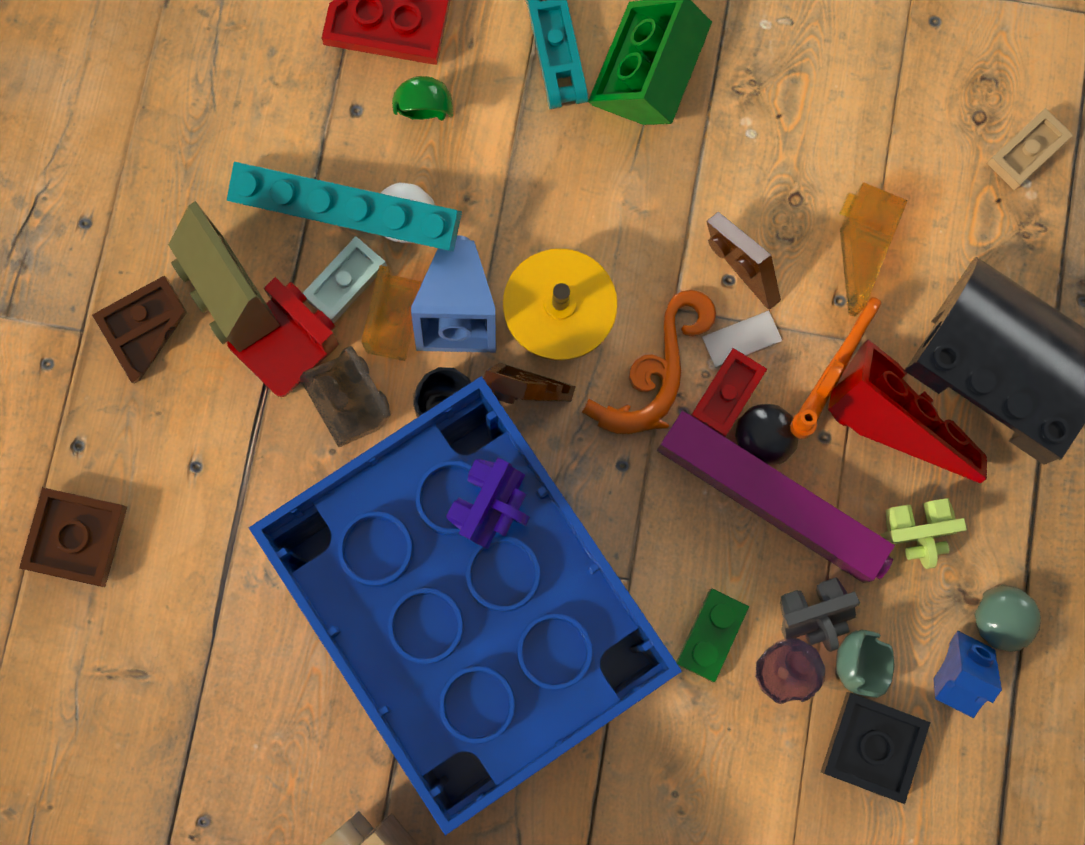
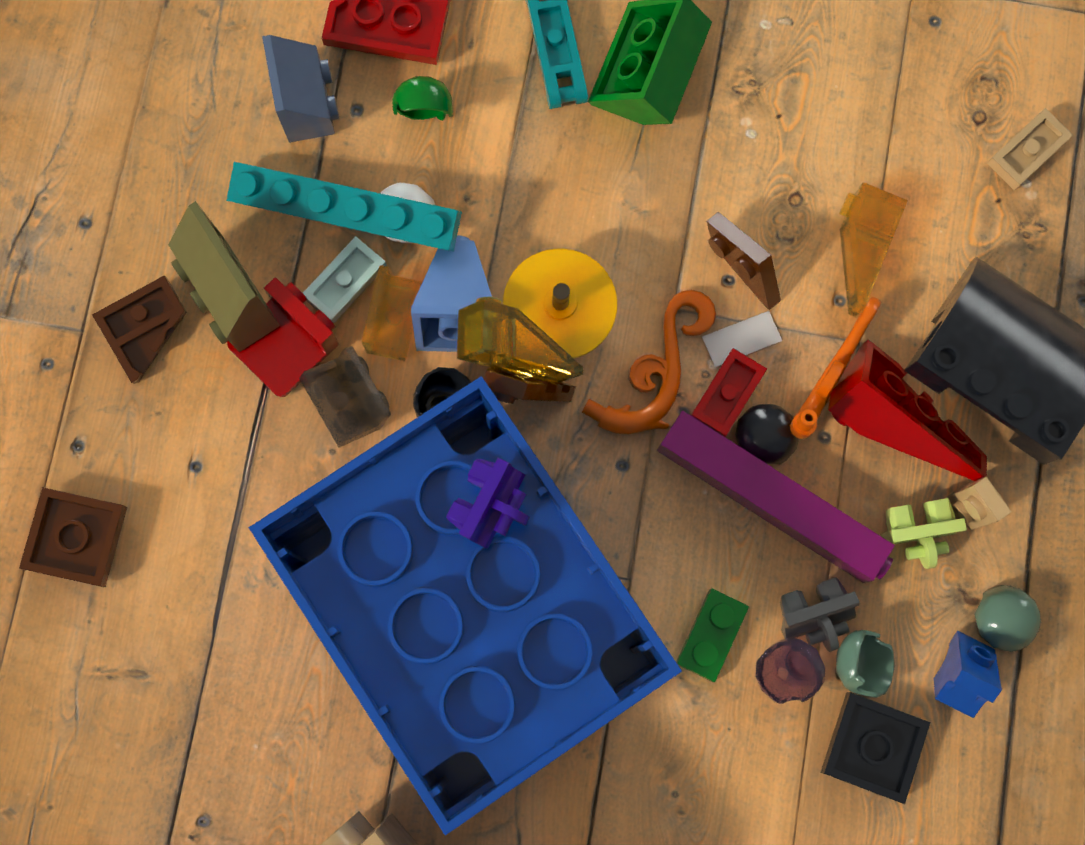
(300, 89): none -> sand blue slope
(511, 342): none -> clear yellow slope
(978, 504): none -> tan plate

